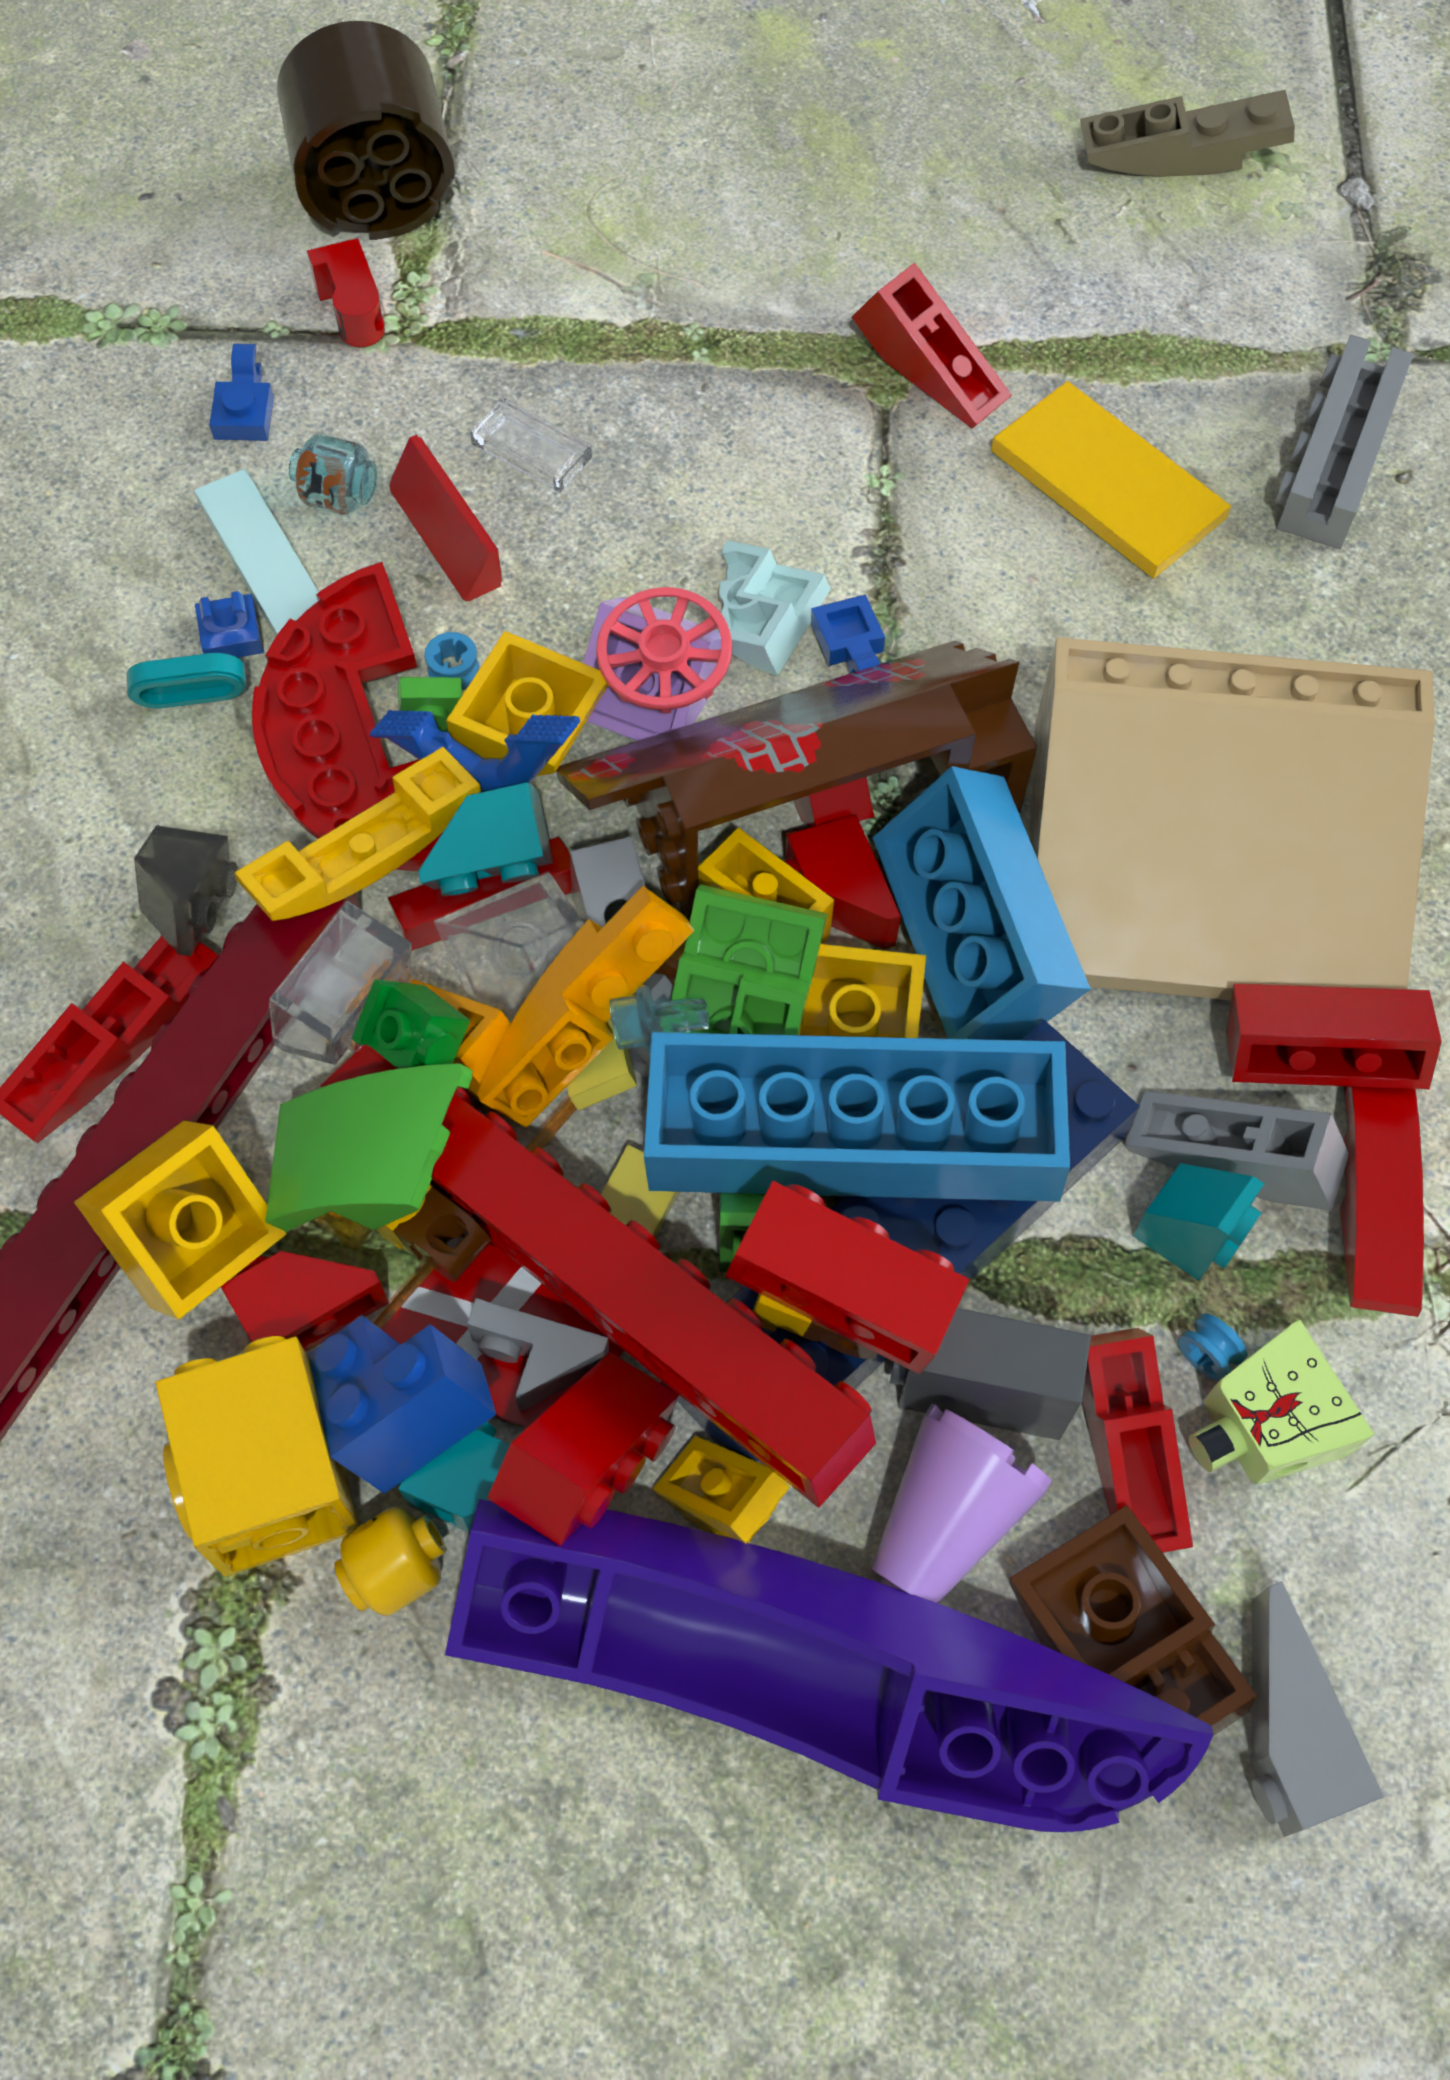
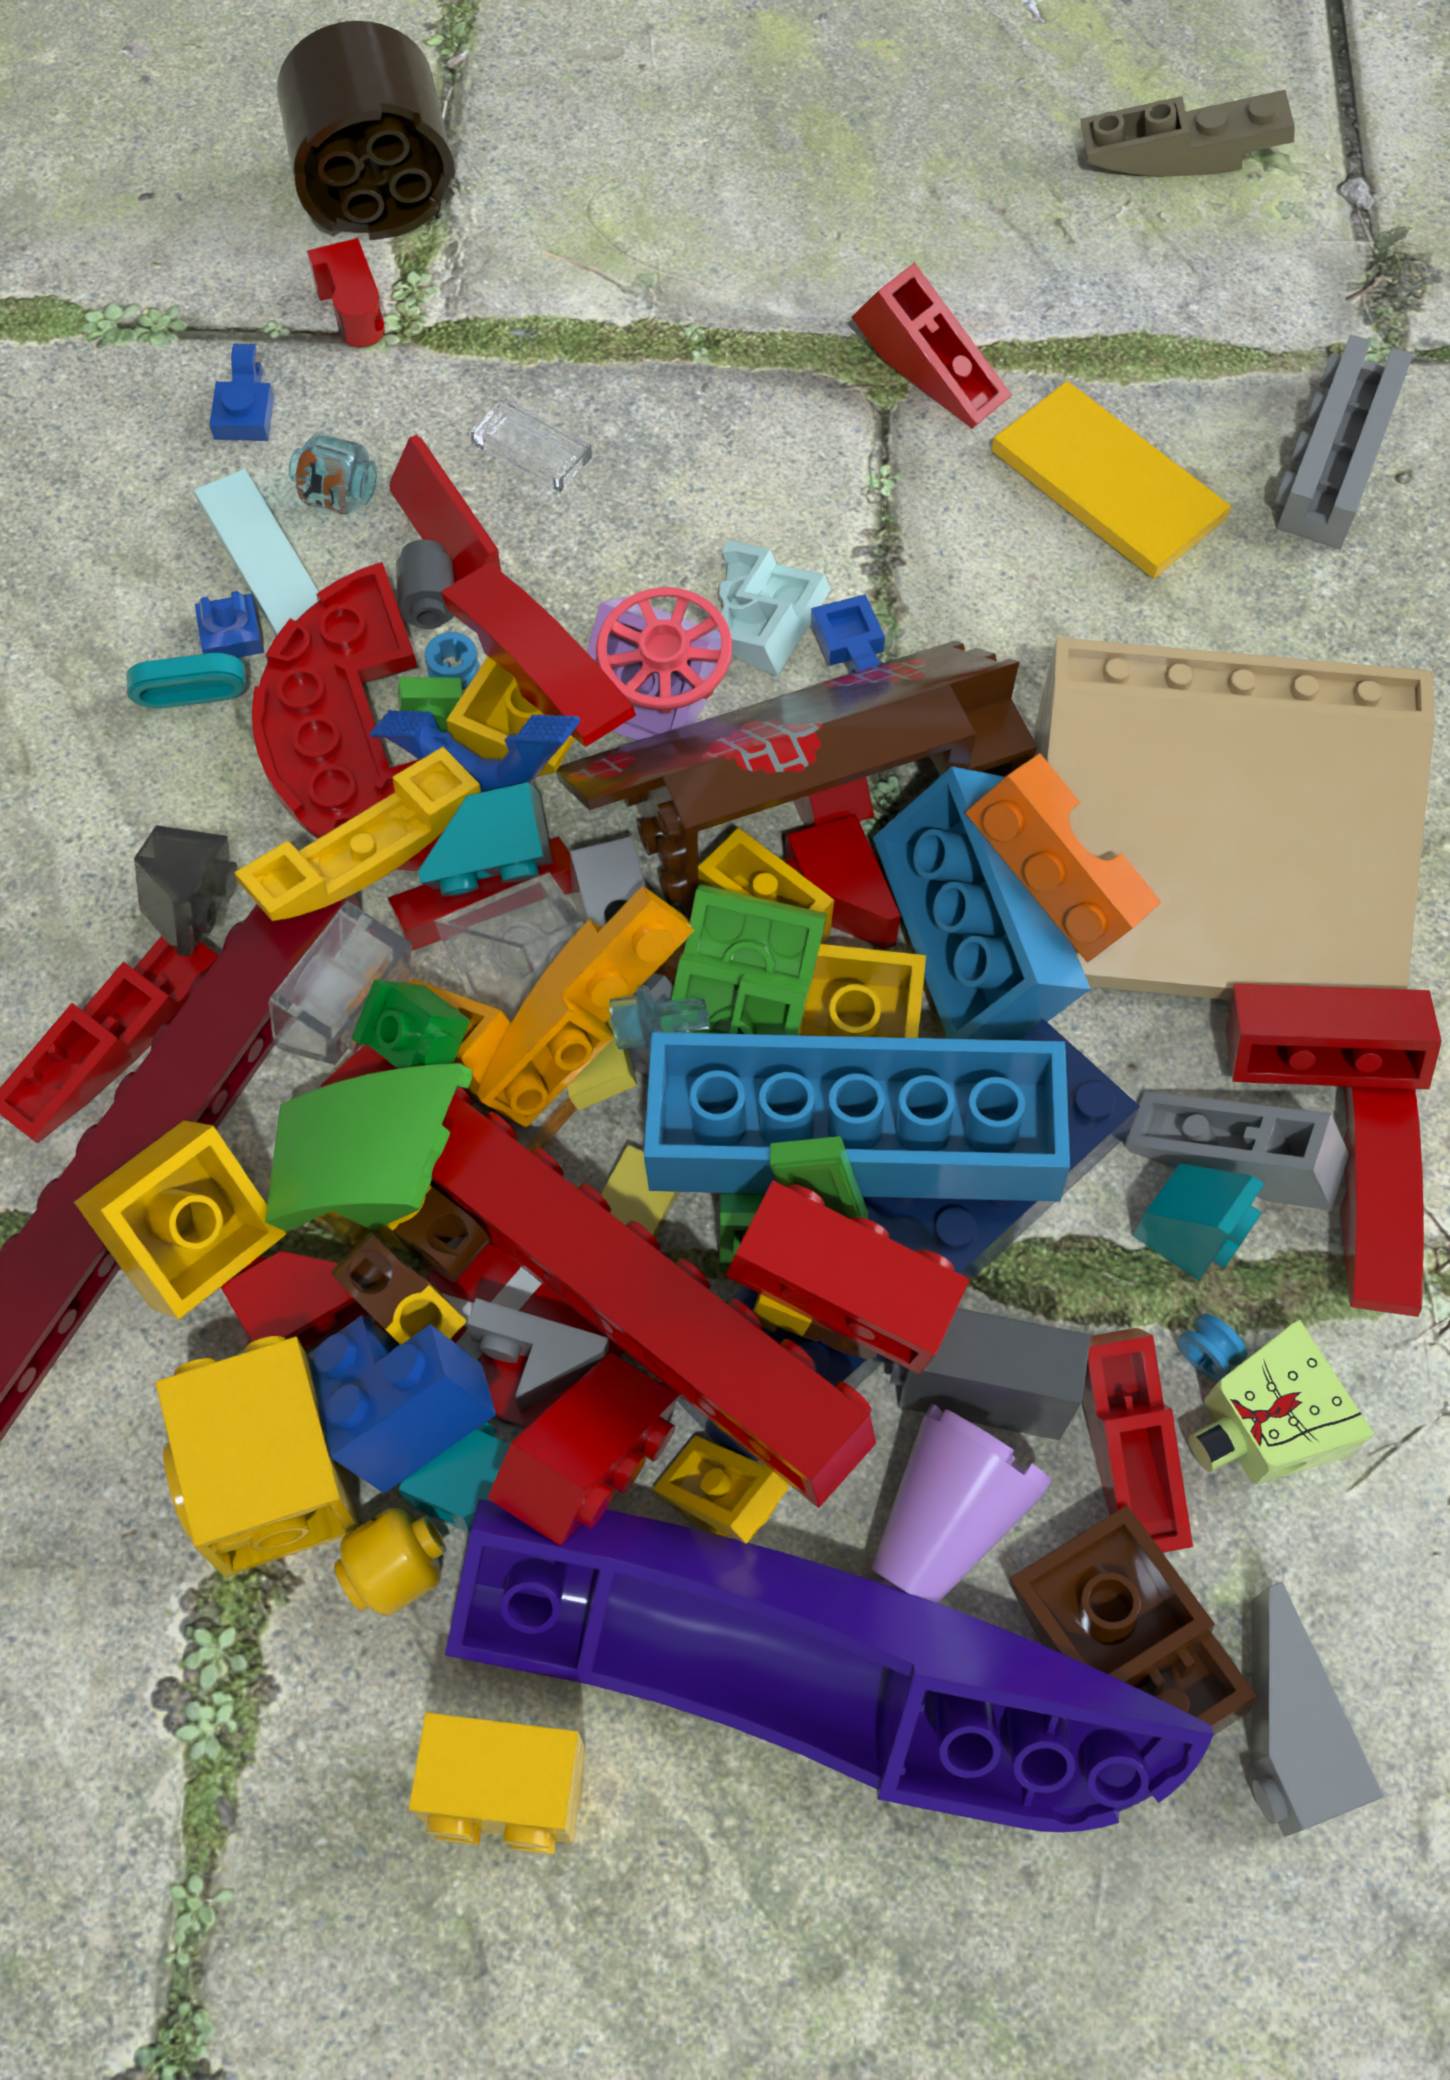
(395, 1292): none -> reddish brown leg
(420, 576): none -> dark grey brick
(498, 1782): none -> yellow brick
(538, 652): none -> red slope
(822, 1168): none -> bright green tile
(1032, 832): none -> orange arch

